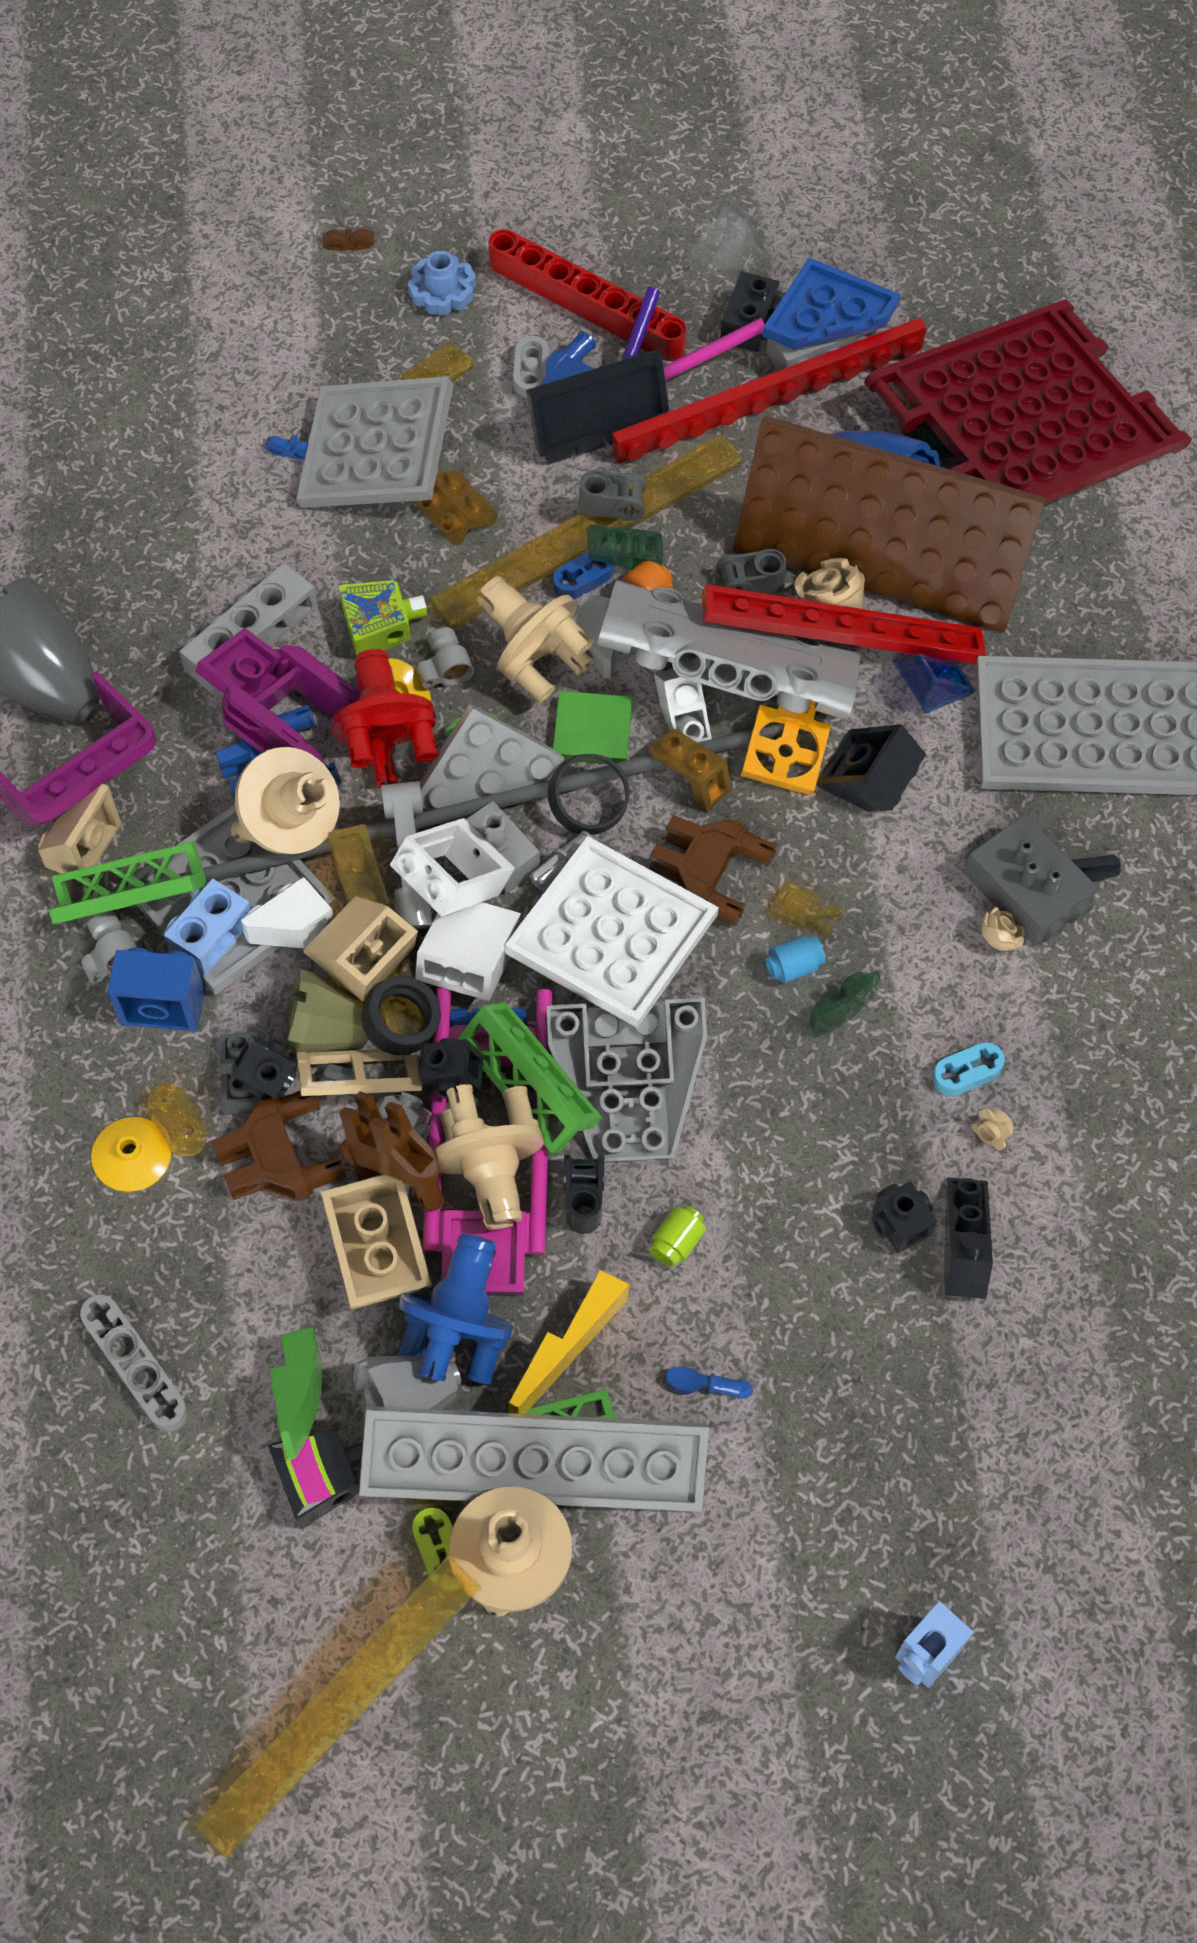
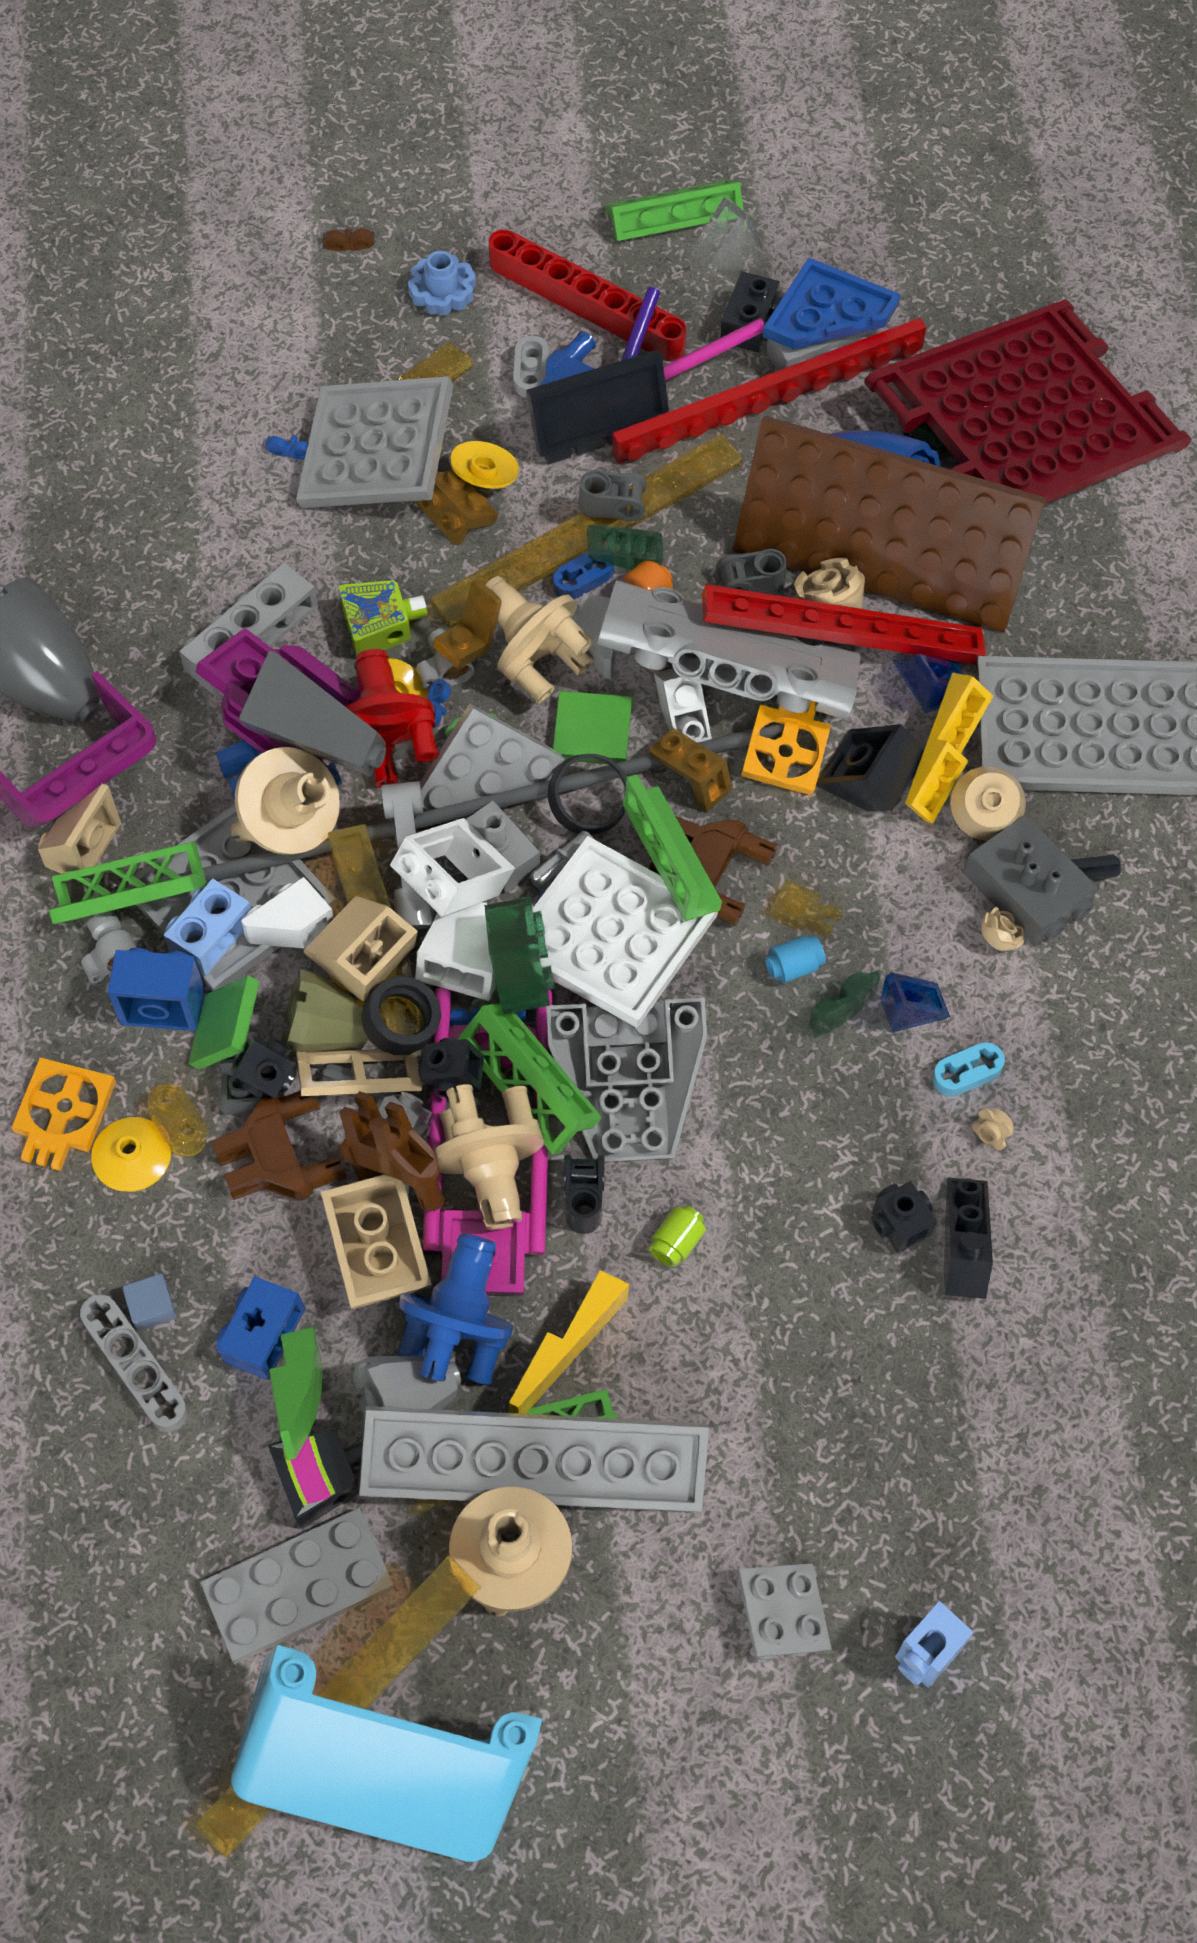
(53, 1138): none -> light orange piece
(149, 1302): none -> sand blue piece
(224, 1022): none -> bright green tile
(262, 1347): none -> blue brick
(296, 1585): none -> light grey plate
(304, 716): none -> dark grey slope
(375, 1768): none -> medium azure windscreen
(424, 1542): lime beam -> none
(437, 694): none -> blue piece
(475, 632): none -> pearl gold bracket
(484, 464): none -> yellow dish
(517, 953): none -> clear green brick
(670, 209): none -> bright green fence
(670, 850): none -> bright green fence
(687, 1381): blue piece -> none
(783, 1611): none -> light grey hinge
(911, 1002): none -> clear blue slope
(942, 758): none -> yellow slope
(987, 802): none -> tan cone

